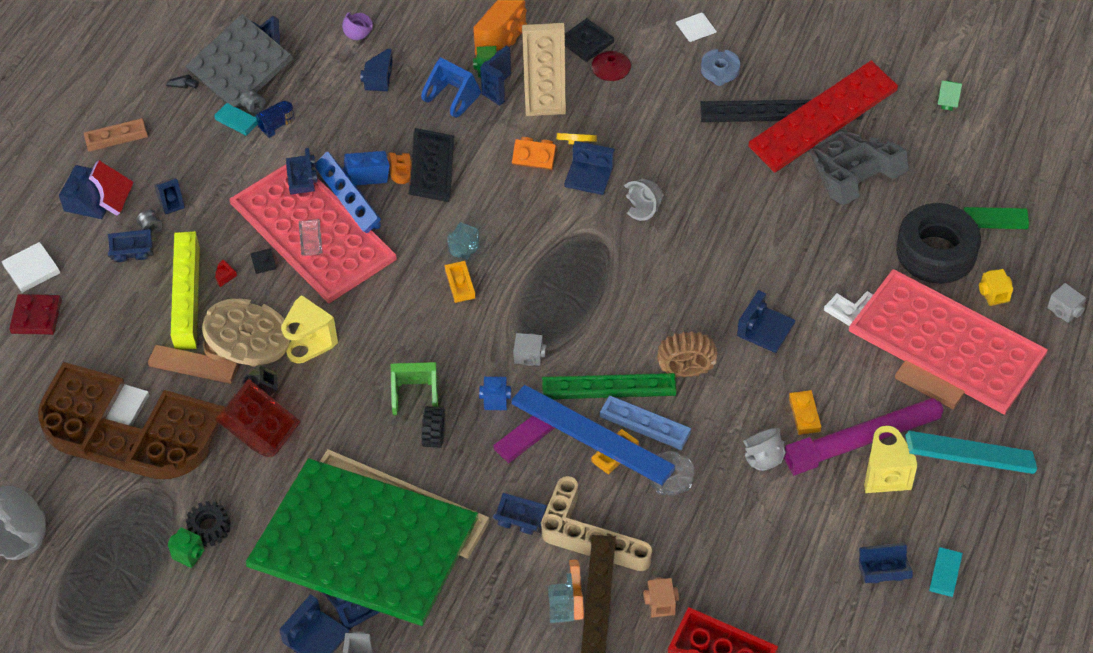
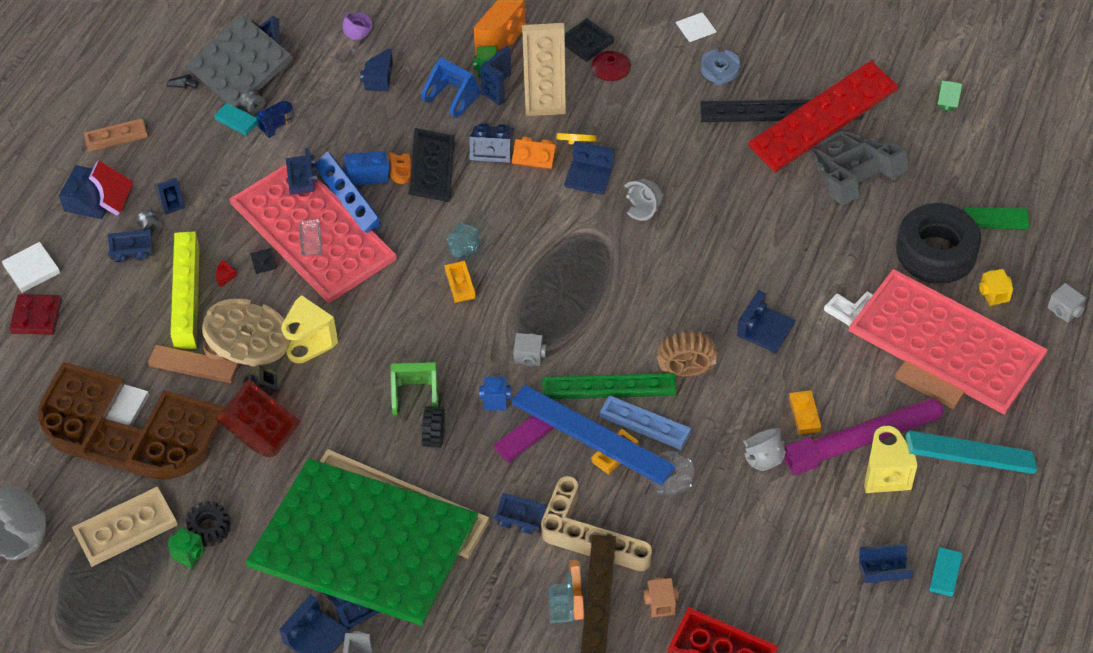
(124, 526): none -> tan plate
(491, 143): none -> bracket

